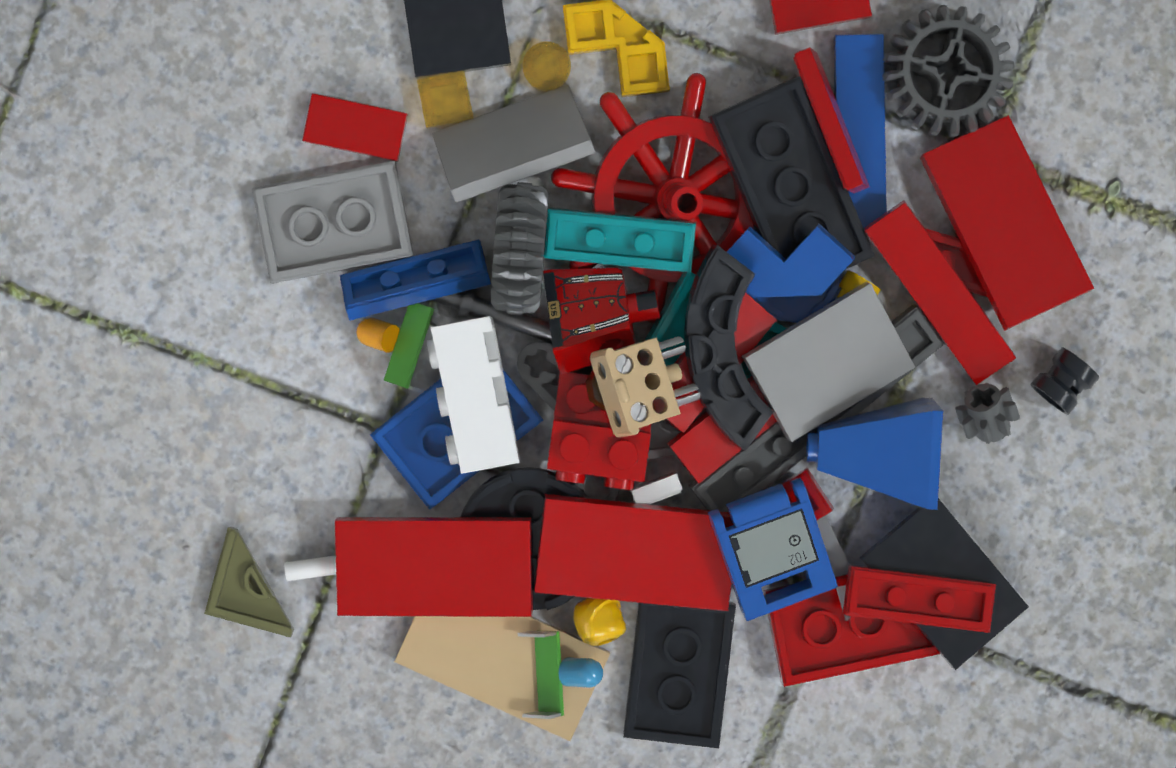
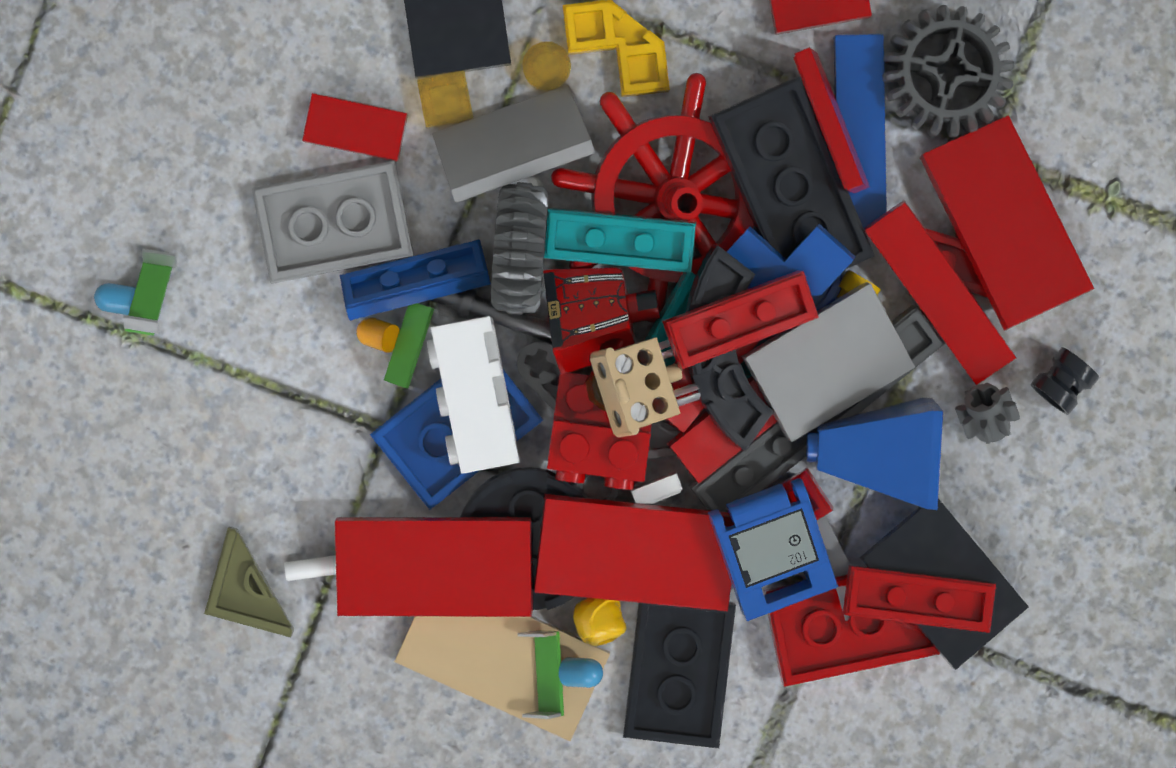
(143, 301): none -> piece
(740, 319): none -> red tile

